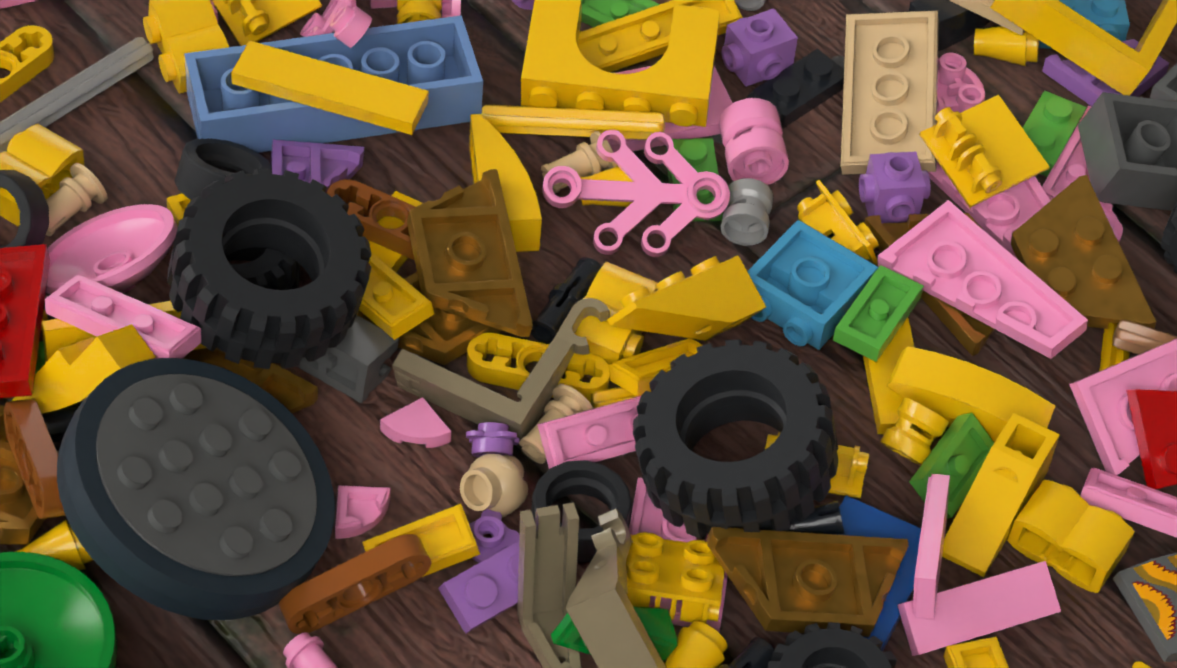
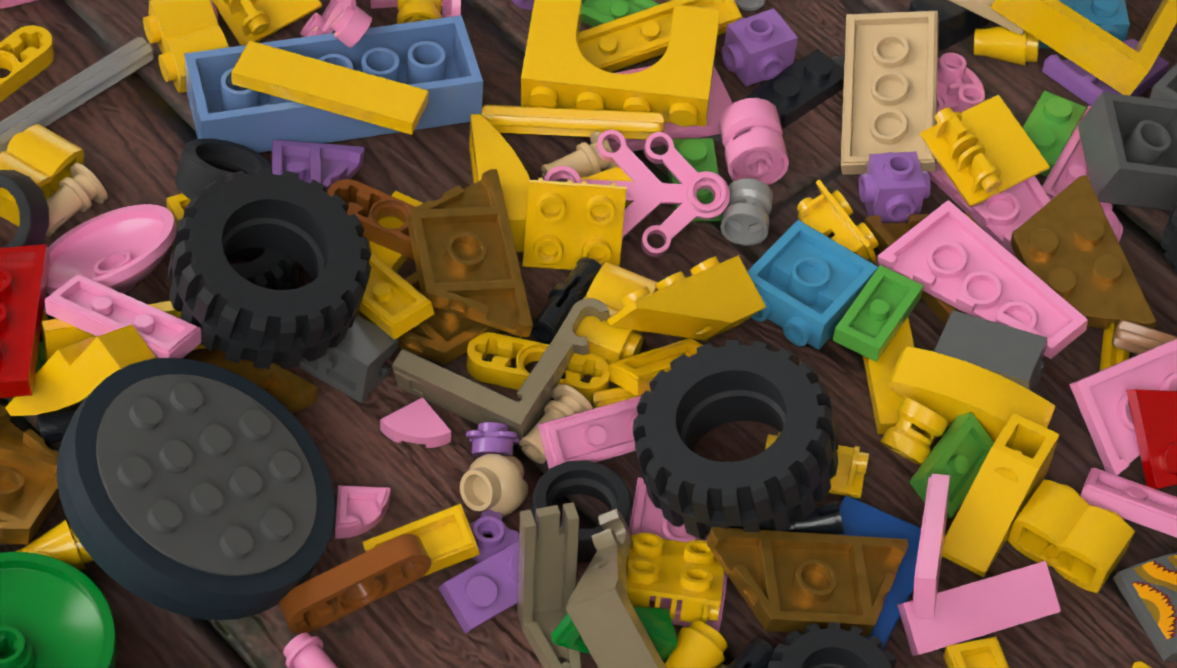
(34, 455): dark orange beam -> none
(573, 223): none -> yellow hinge
(995, 348): none -> dark grey hinge

